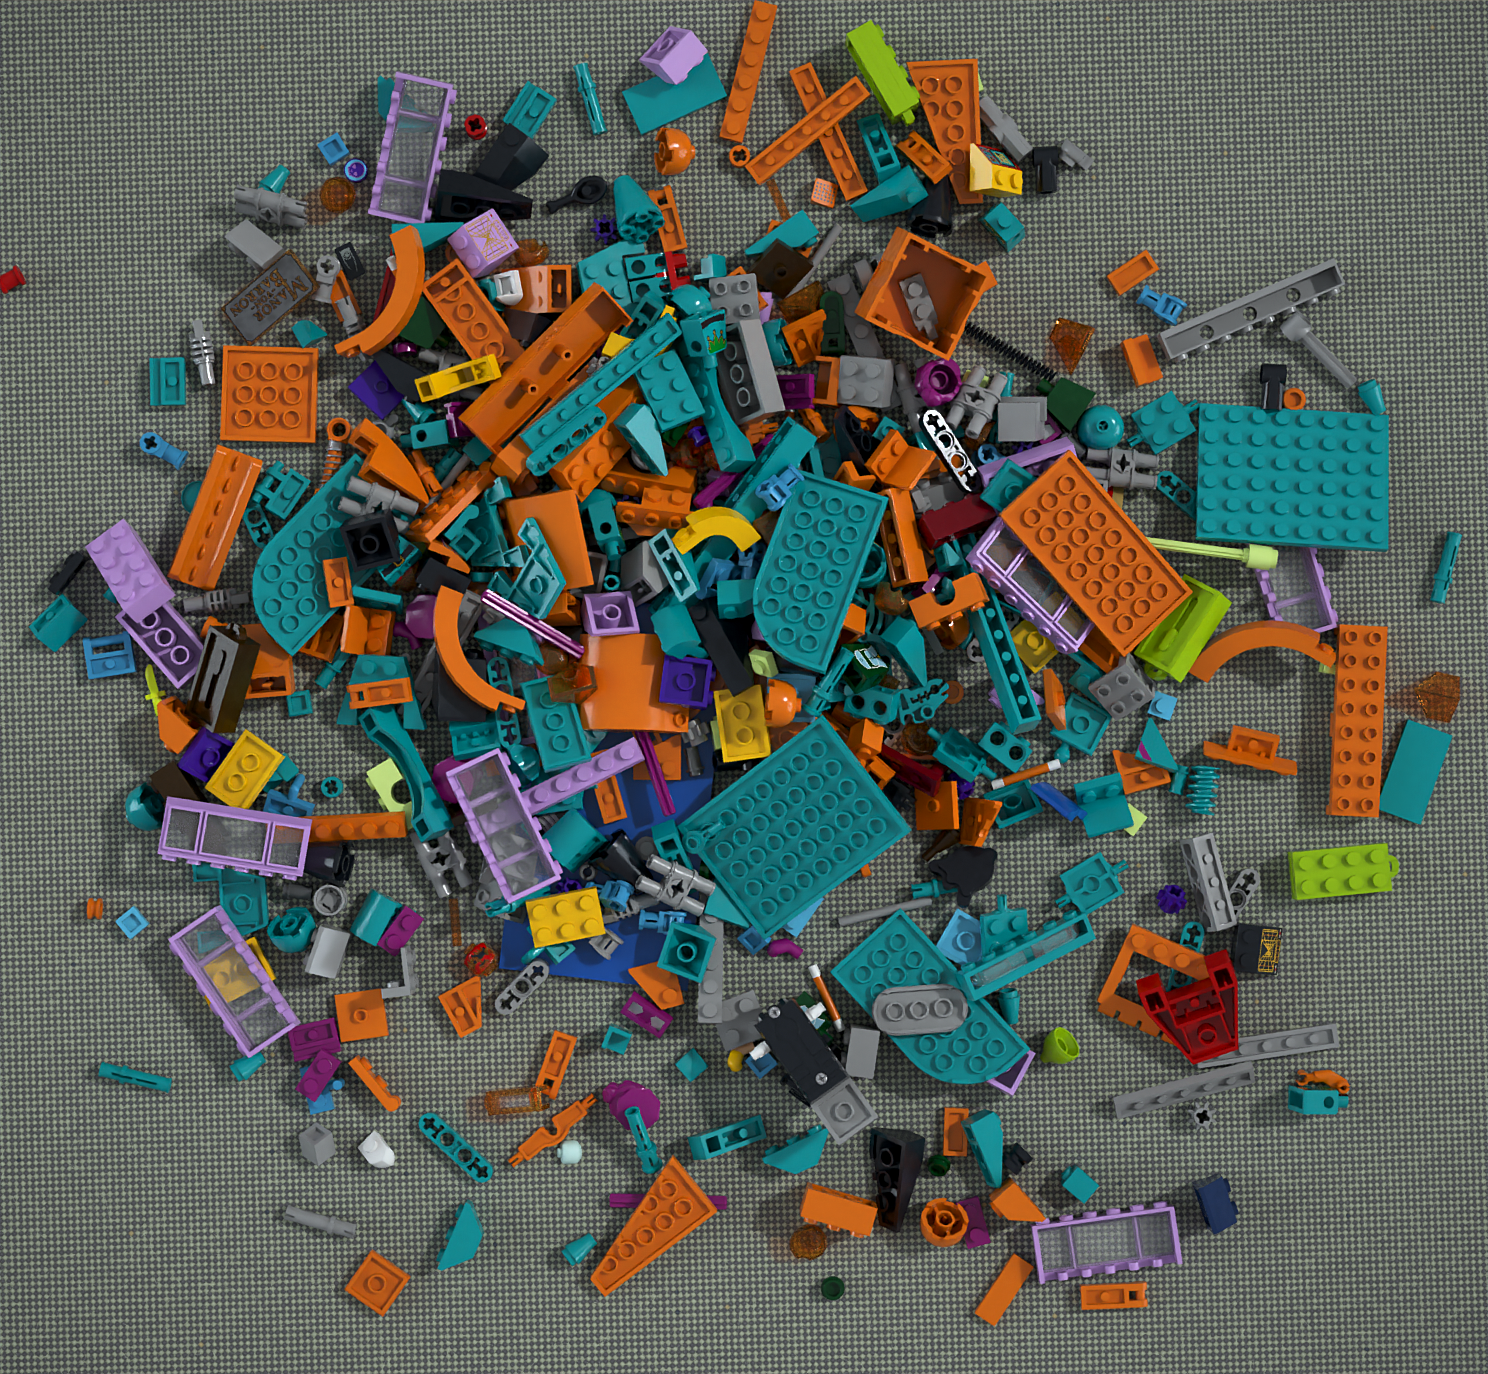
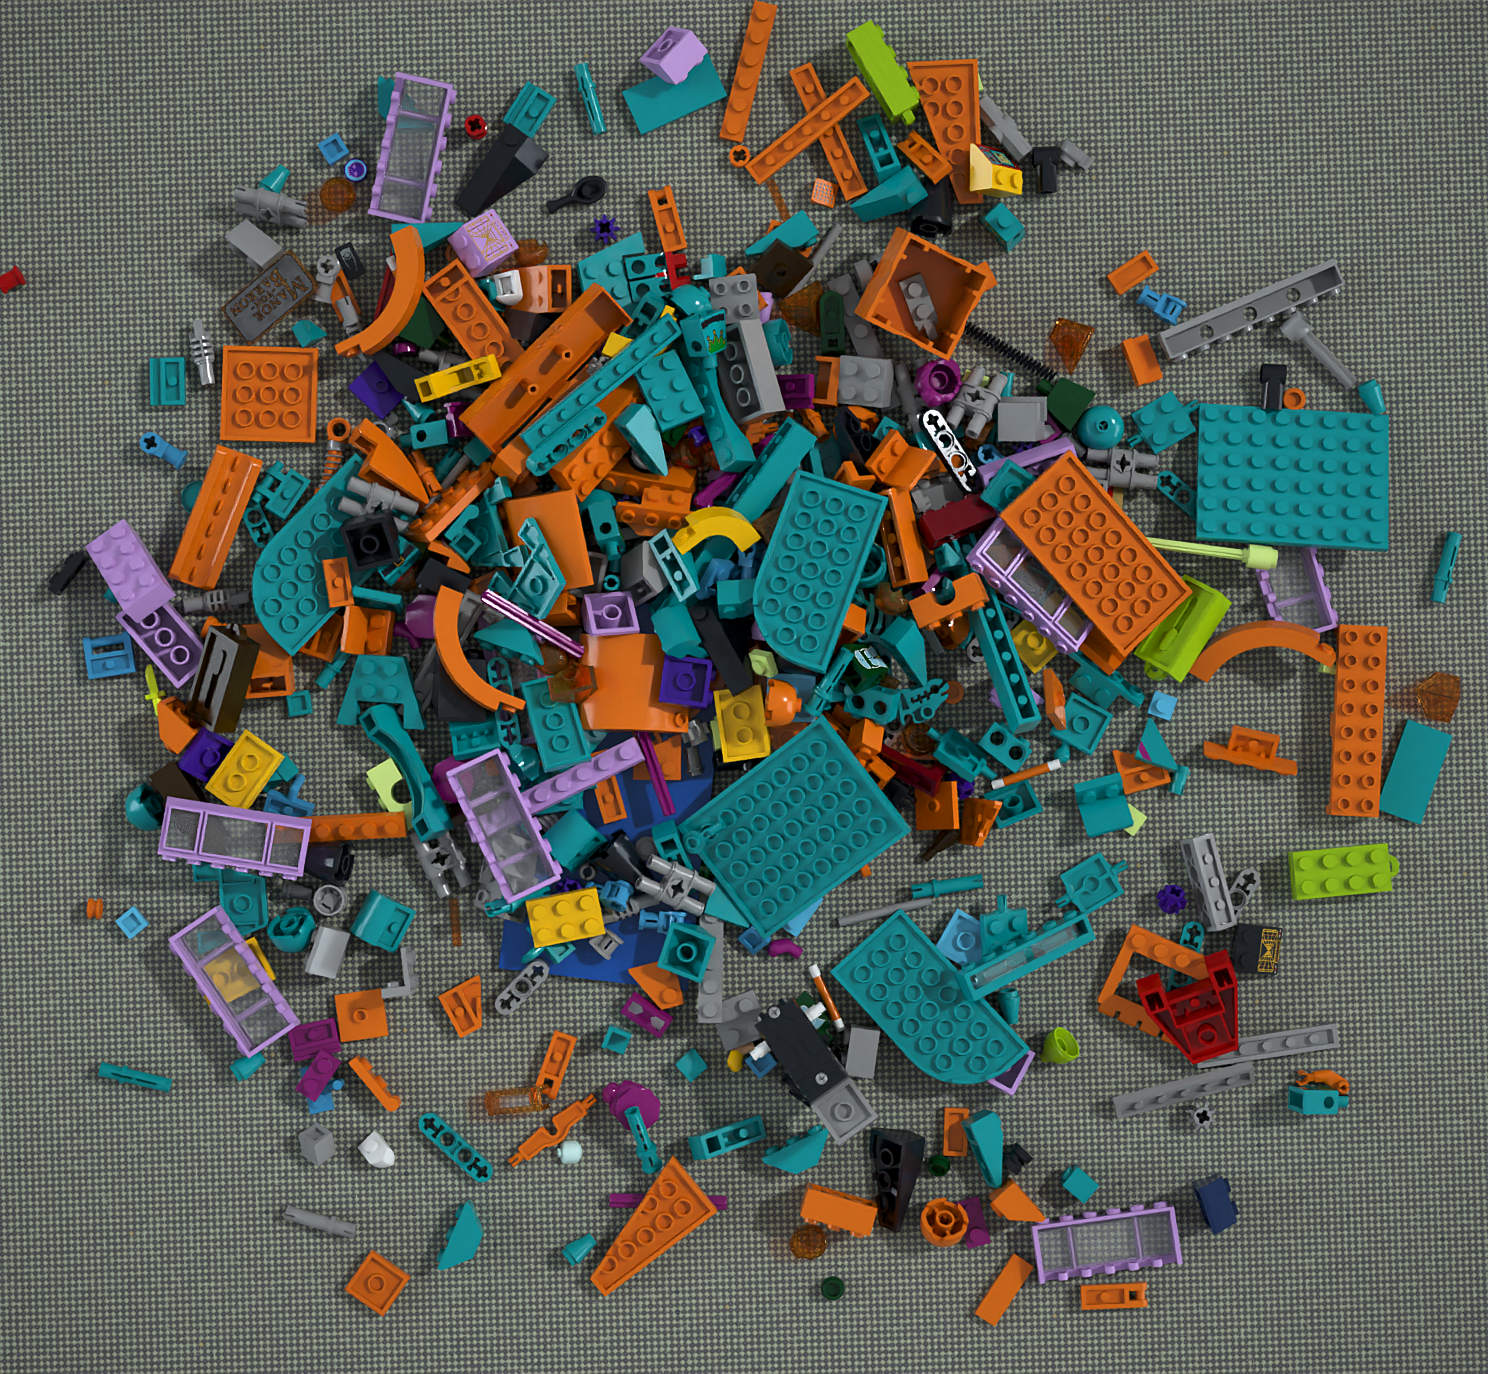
(58, 623): teal panel -> none
(339, 785): teal bush -> none
(380, 693): orange plate -> none
(399, 930): magenta piece -> none
(465, 197): black wedge -> none
(481, 576): teal tile -> none
(481, 959): clear orange head -> none
(635, 211): teal cone -> none
(674, 151): orange cylinder -> none
(778, 488): dark azure connector -> none
(805, 337): orange wing -> none
(919, 1010): light grey tile -> none
(967, 870): black tile -> none
(1058, 801): blue slope -> none
(1123, 688): light grey bracket -> none
(1202, 789): teal piece -> none

